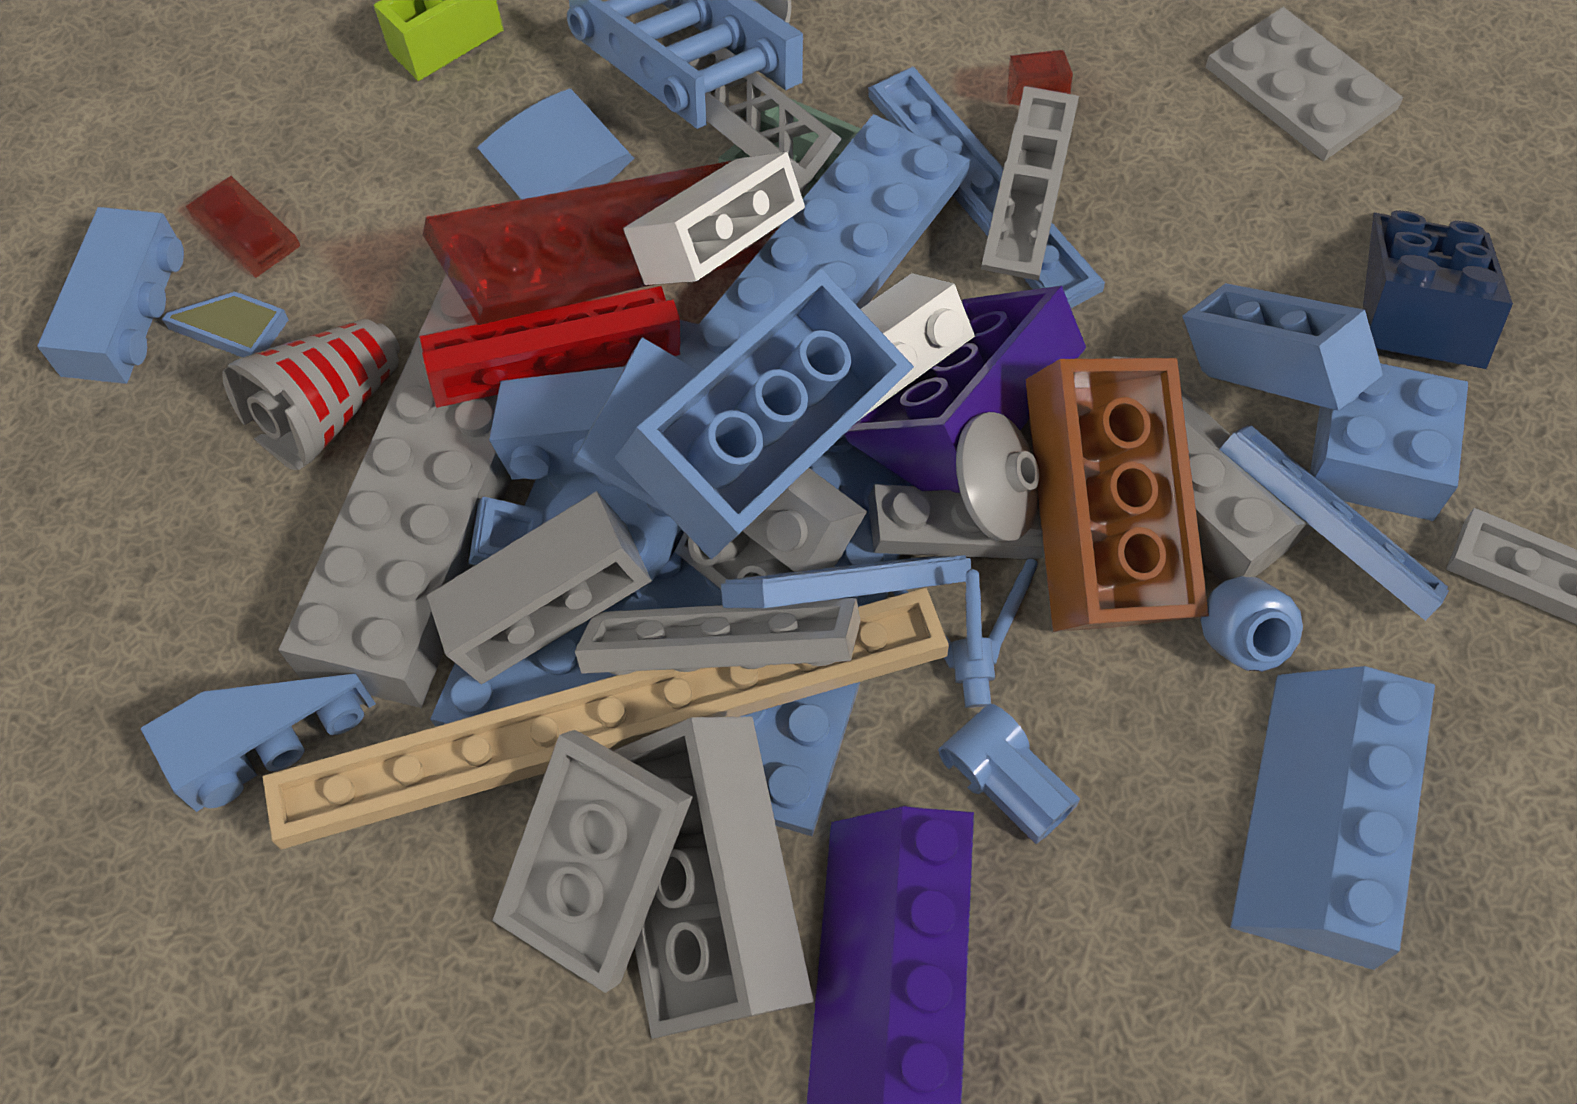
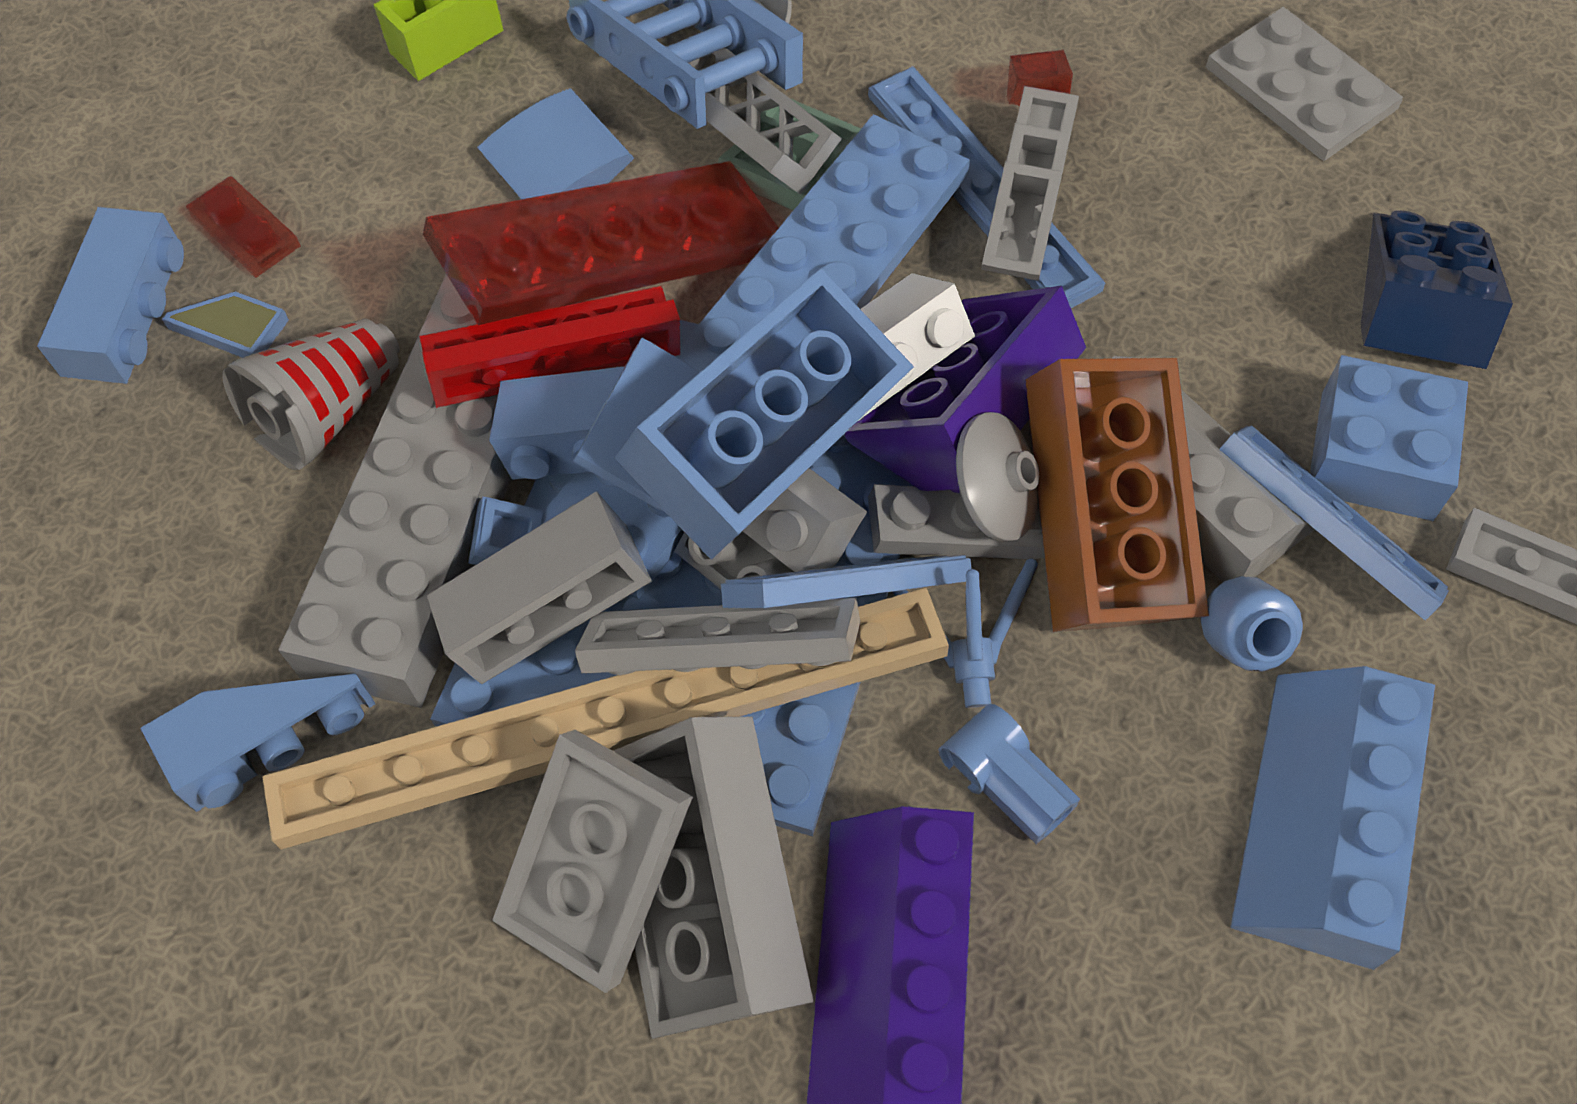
(714, 219): white brick -> none
(1284, 345): medium blue brick -> none

